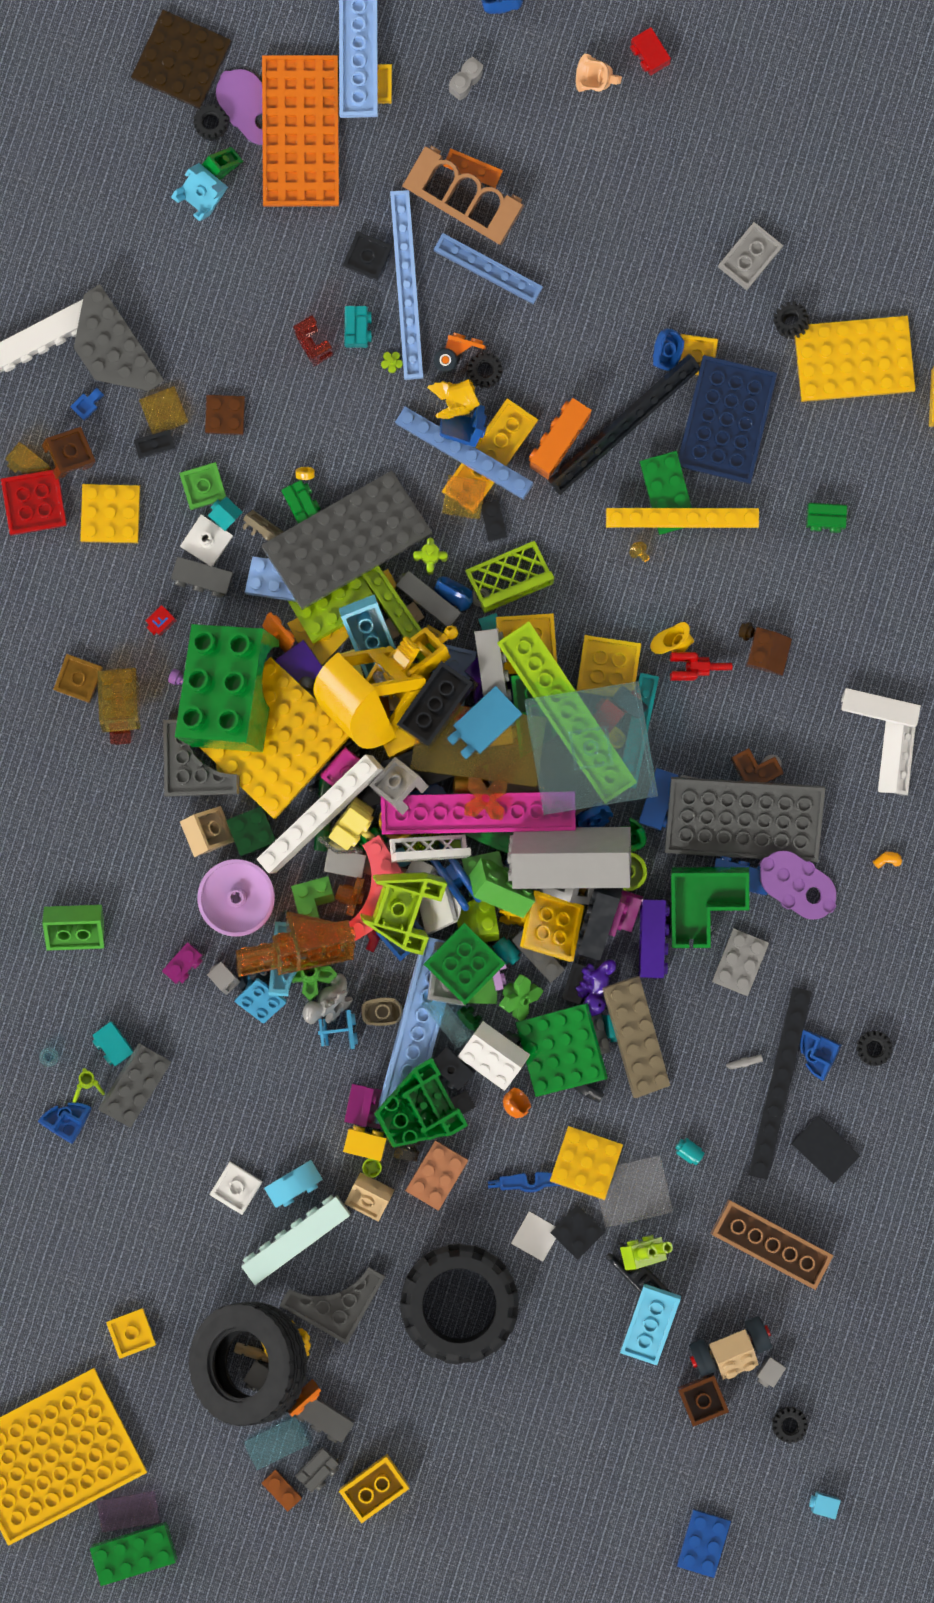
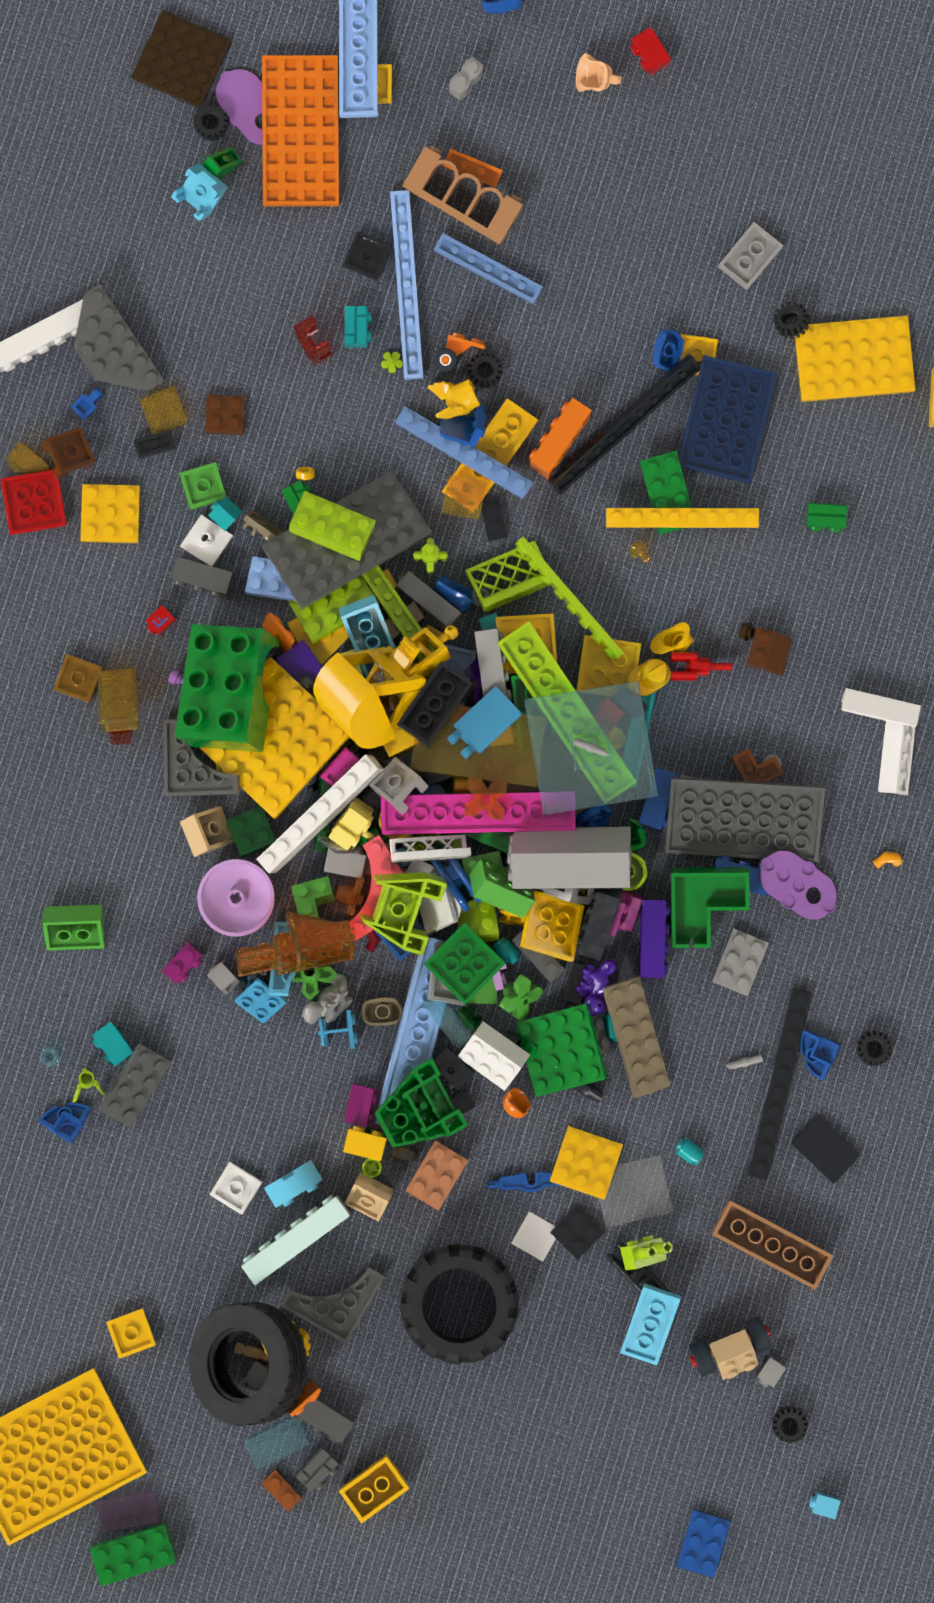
(332, 526): none -> lime brick
(573, 604): none -> lime plate
(590, 747): none -> light grey piece
(651, 676): none -> yellow piece
(703, 1399): reddish brown brick -> none

